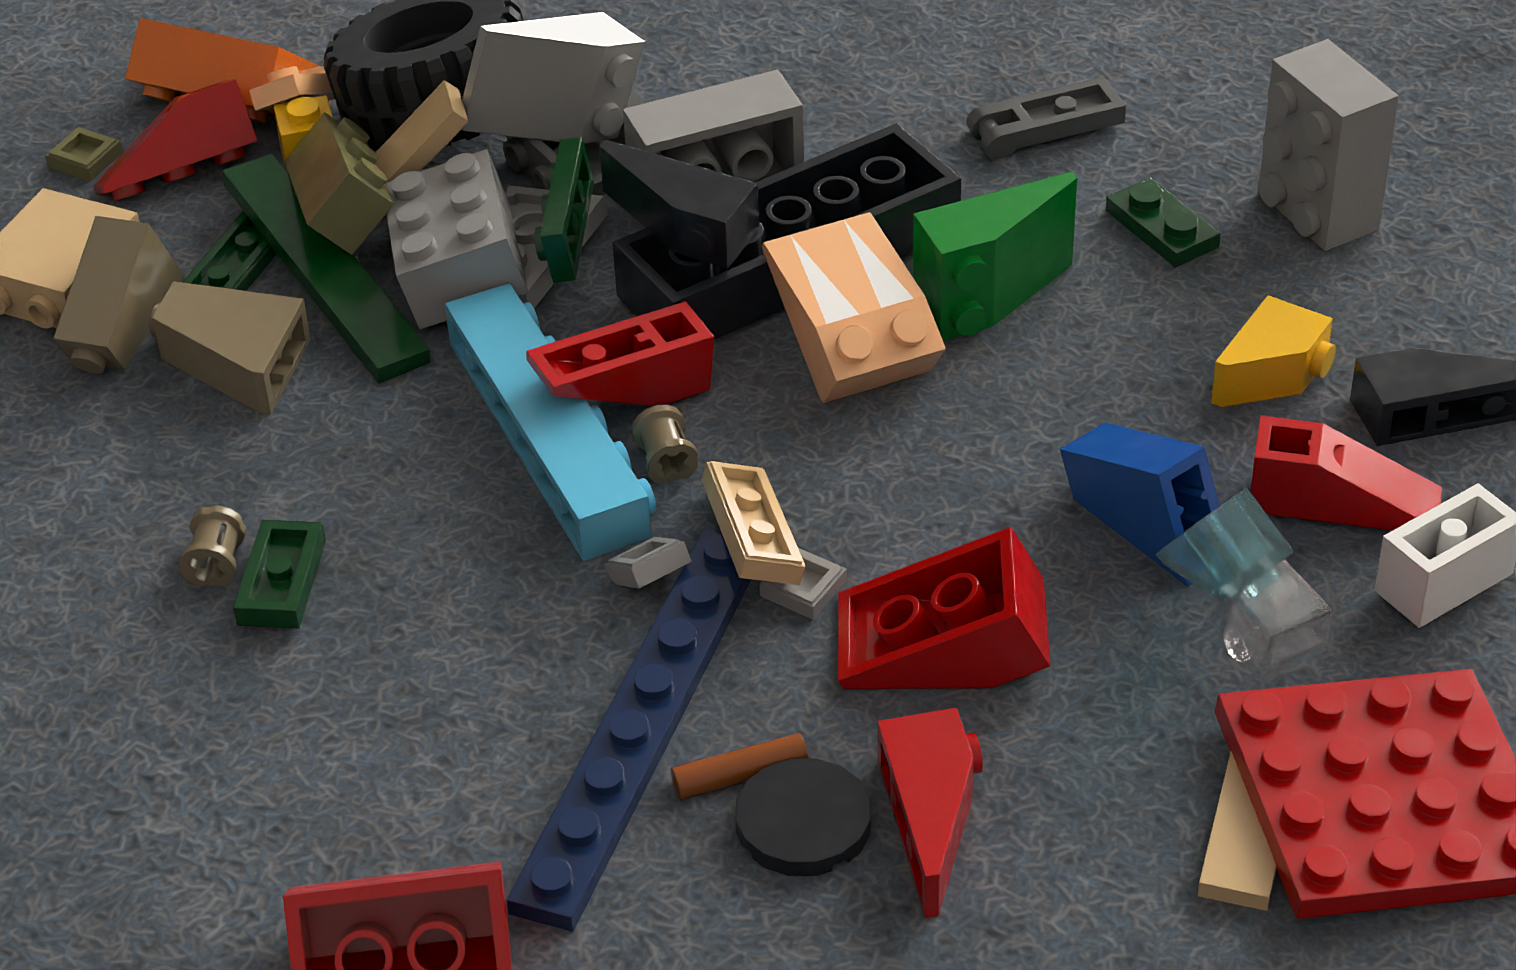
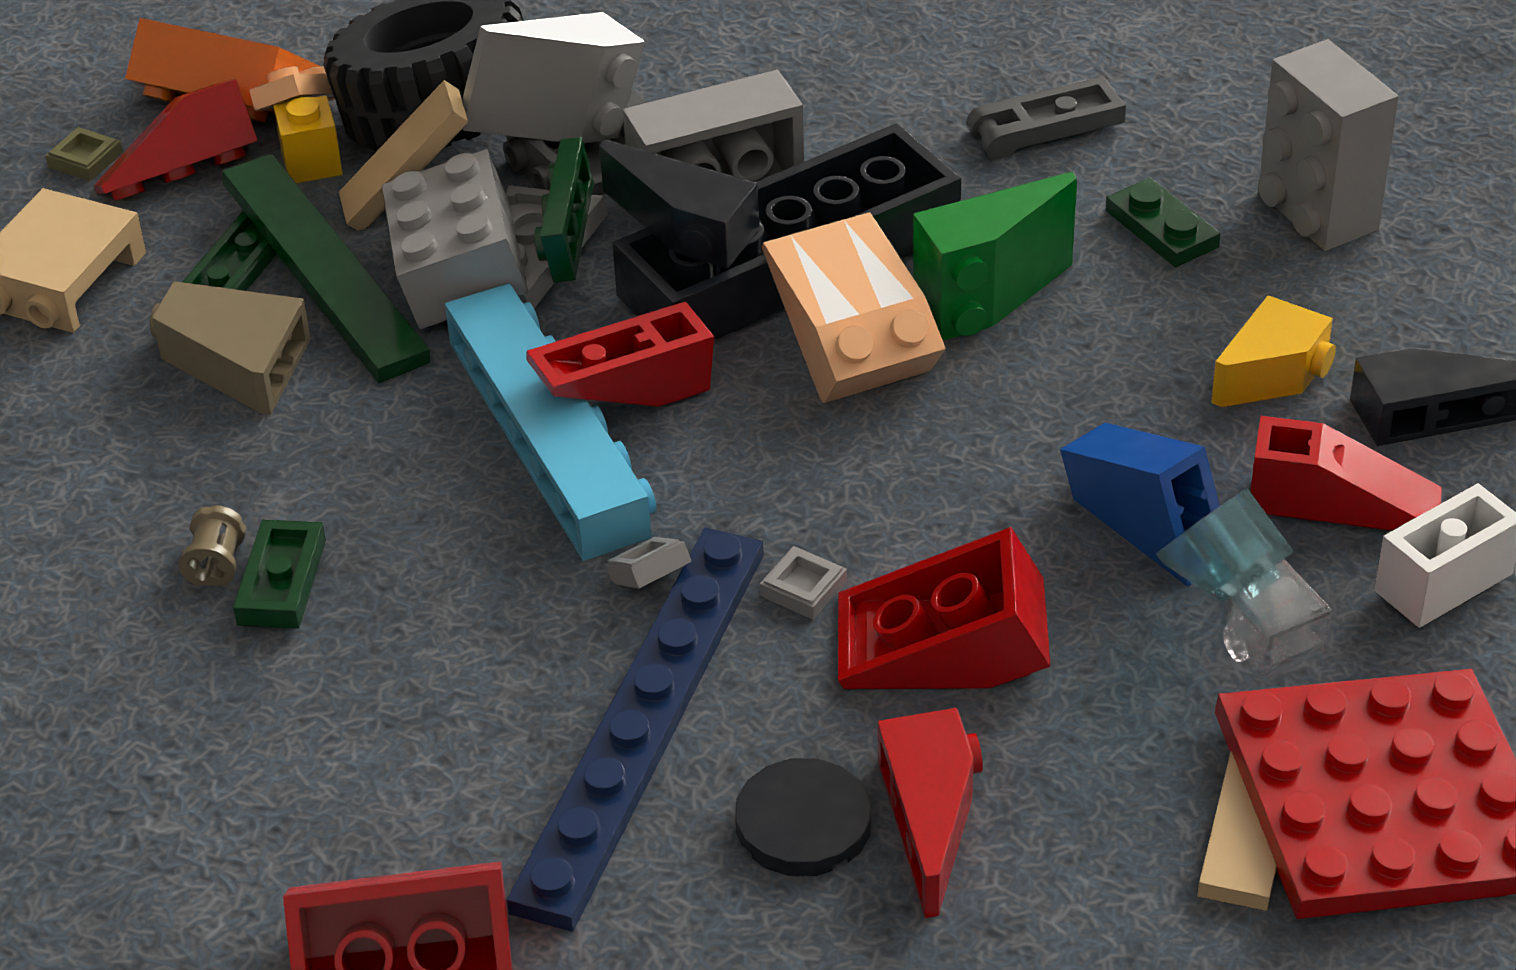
(113, 294): dark tan slope -> none
(339, 182): olive brick -> none
(667, 451): dark tan bush -> none
(734, 766): dark orange piece -> none
(752, 523): tan tile -> none

